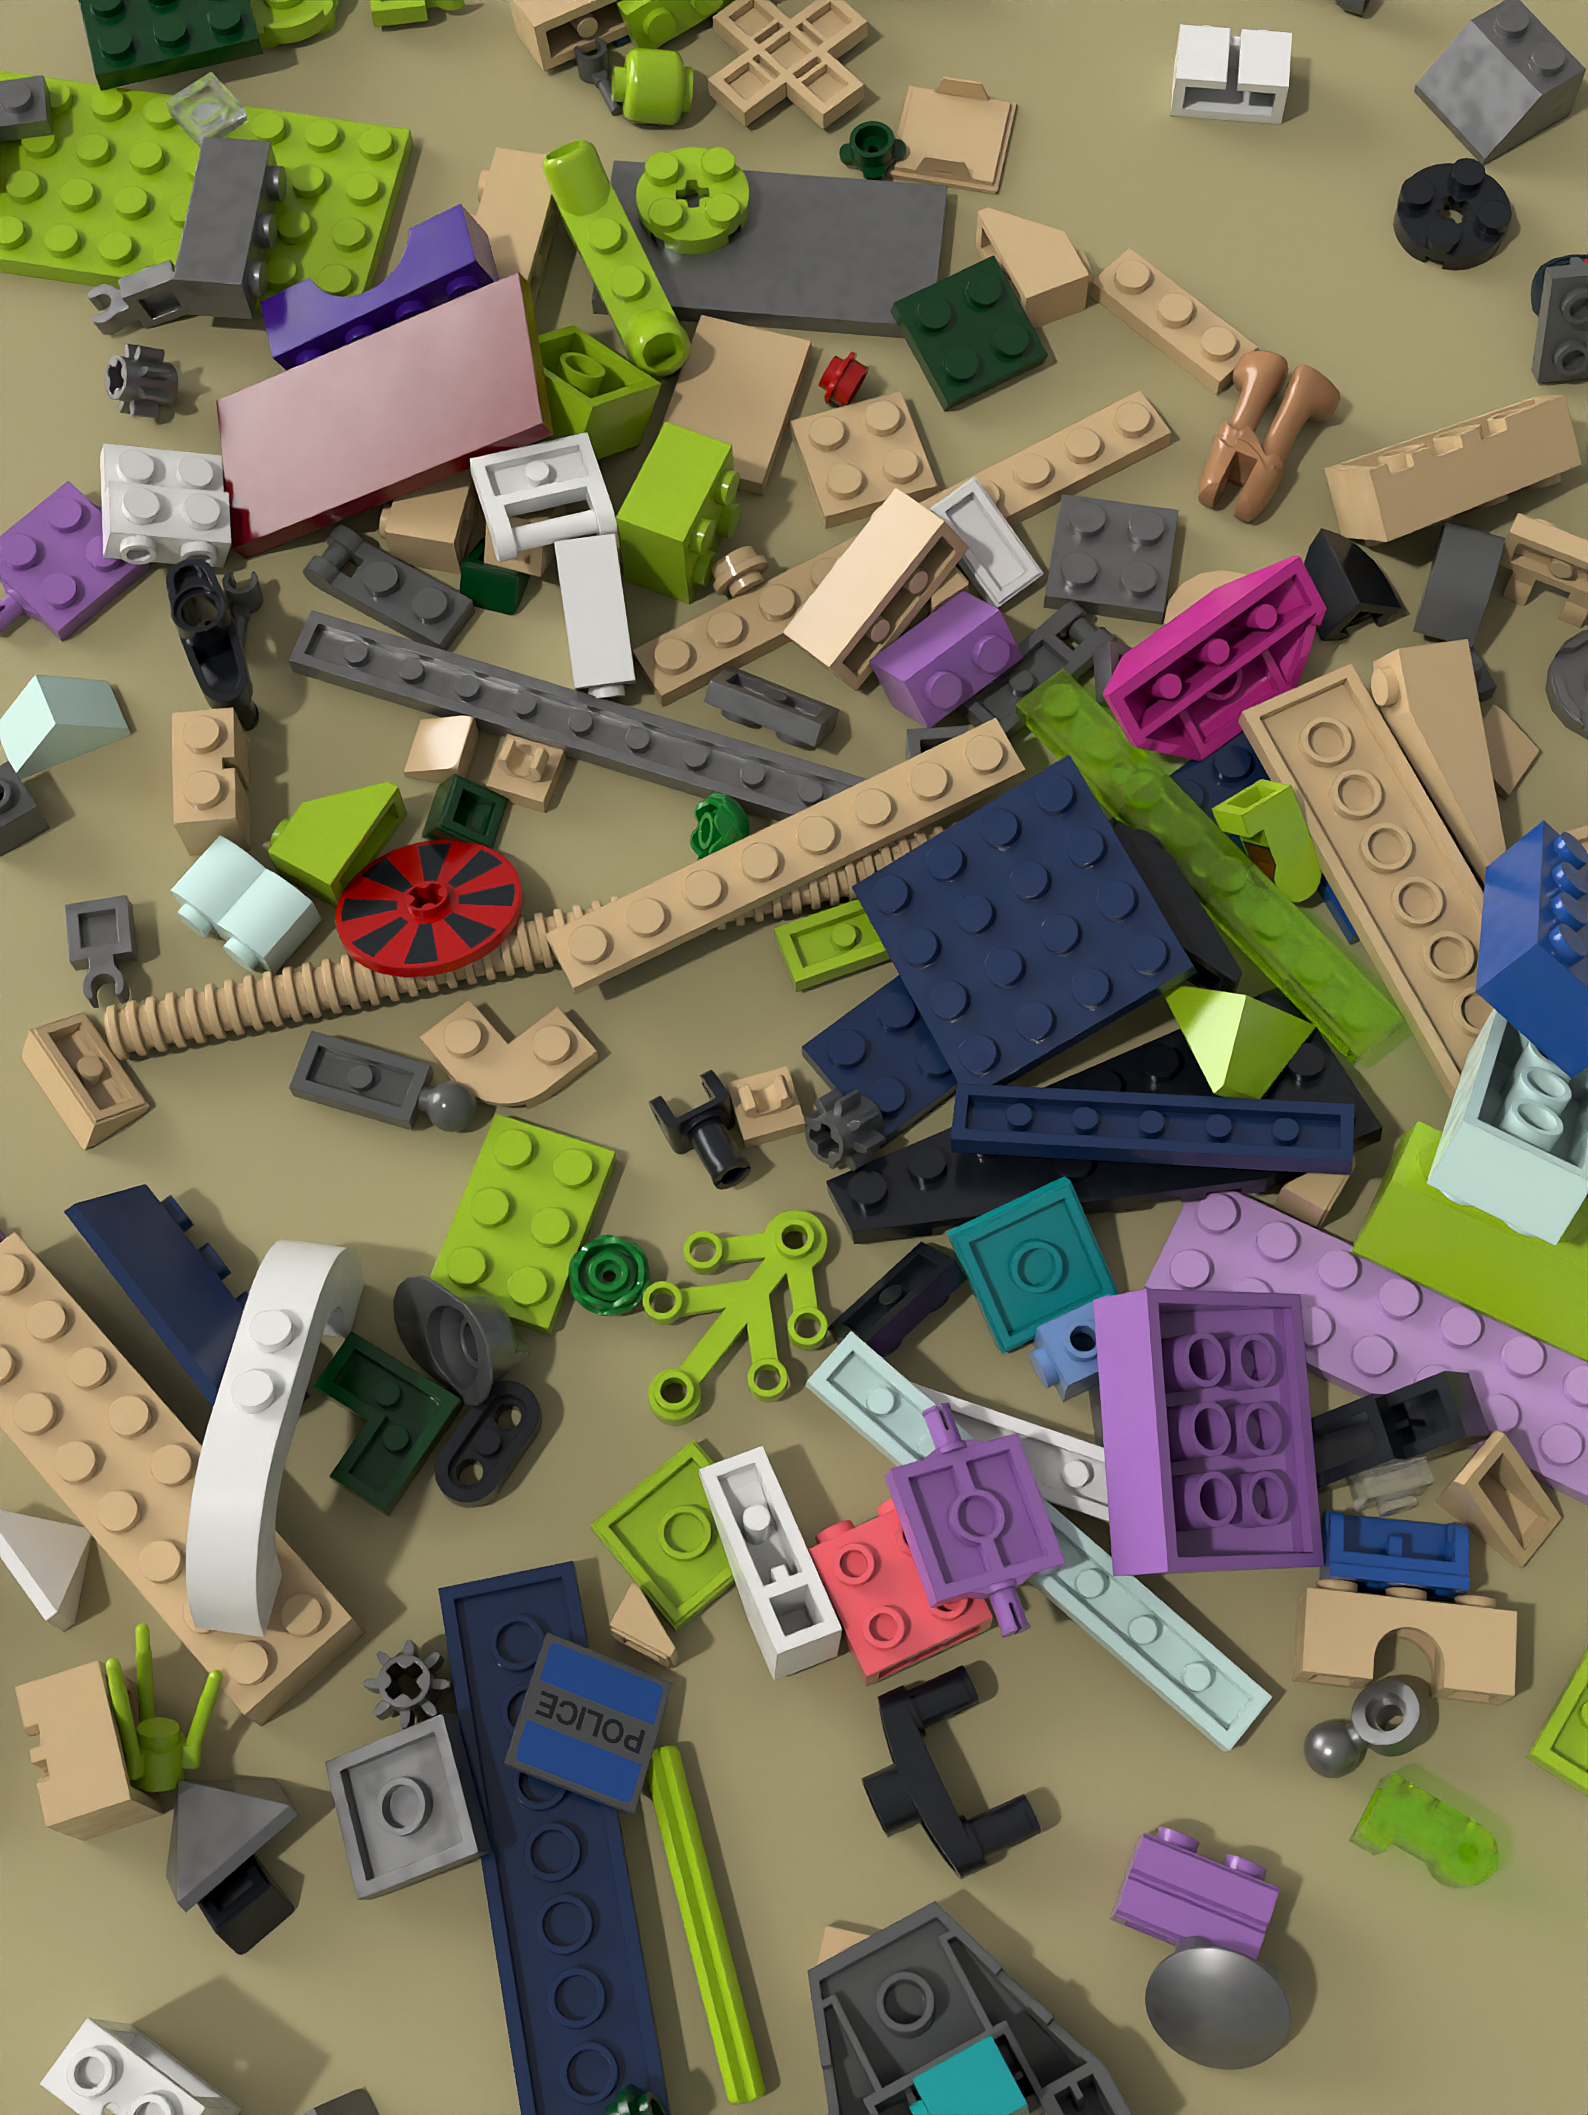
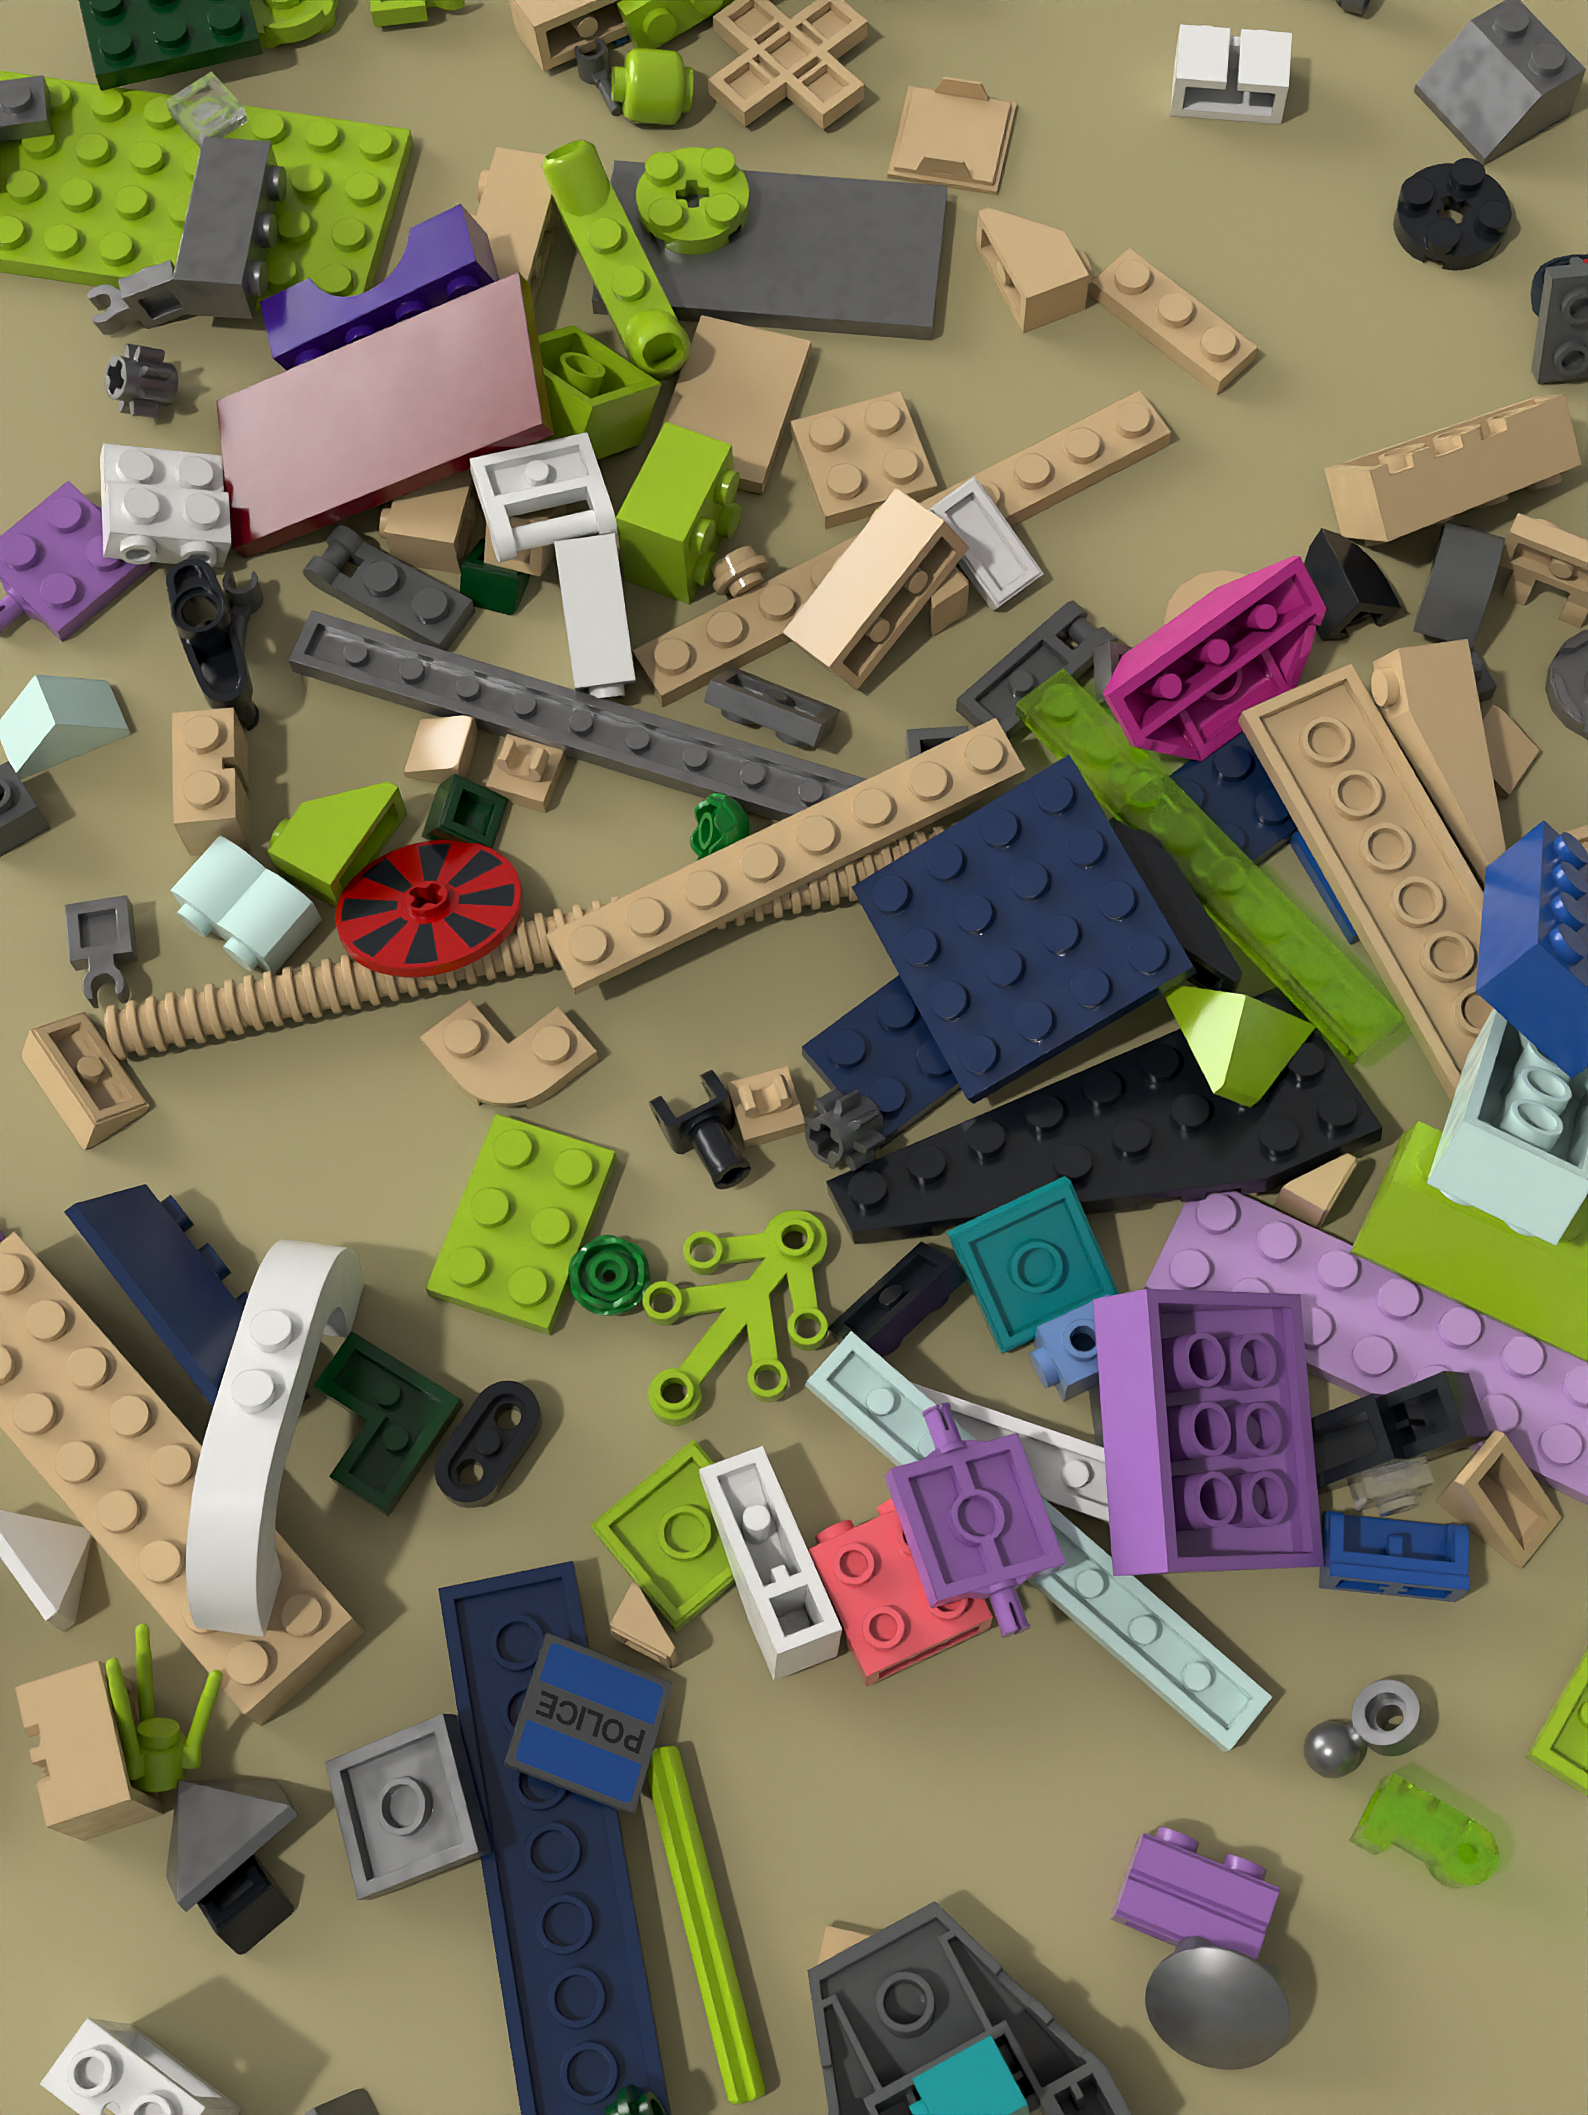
(379, 1085): dark grey plate -> none
(389, 1689): flat silver gear -> none
(455, 1338): flat silver piece -> none
(829, 945): lime plate -> none
(843, 379): red plate -> none
(875, 138): dark green plate -> none
(912, 1787): black connector -> none
(946, 659): medium lavender brick -> none
(968, 333): dark green plate -> none
(1111, 558): flat silver plate -> none
(1154, 1128): dark blue plate -> none
(1237, 451): medium nougat piece -> none
(1273, 836): lime leg -> none
(1464, 1642): tan arch -> none

